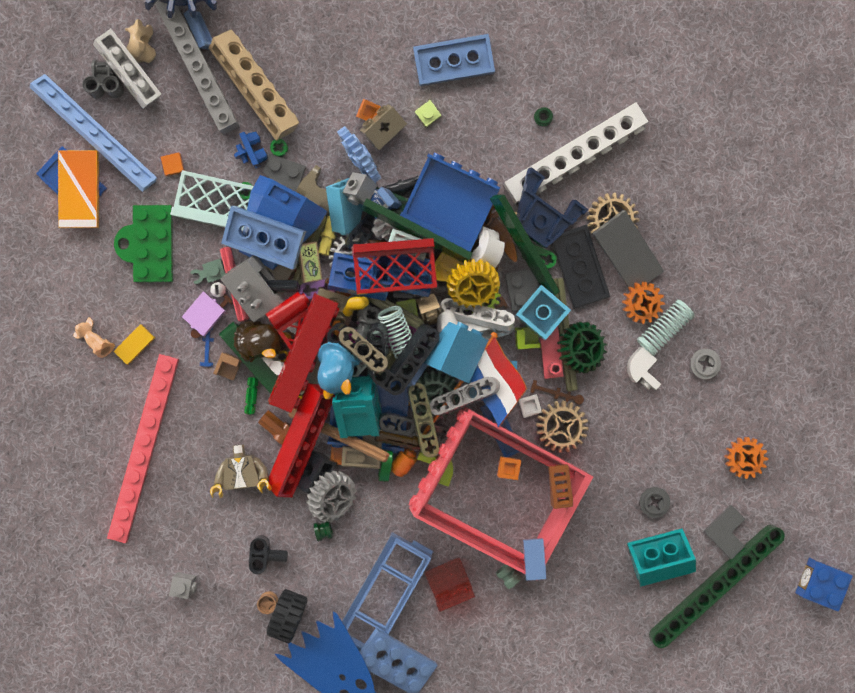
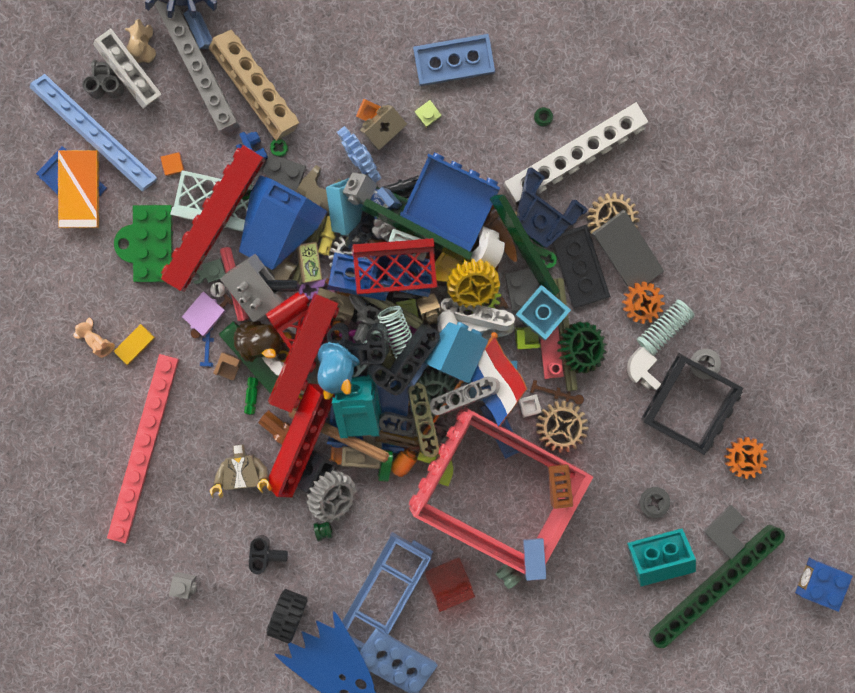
(213, 218): none -> red brick
(266, 606): medium nougat wheel -> none
(273, 229): medium blue plate -> none
(355, 303): yellow arm -> none
(355, 336): dark tan beam -> none
(509, 468): orange plate -> none
(715, 426): none -> black window

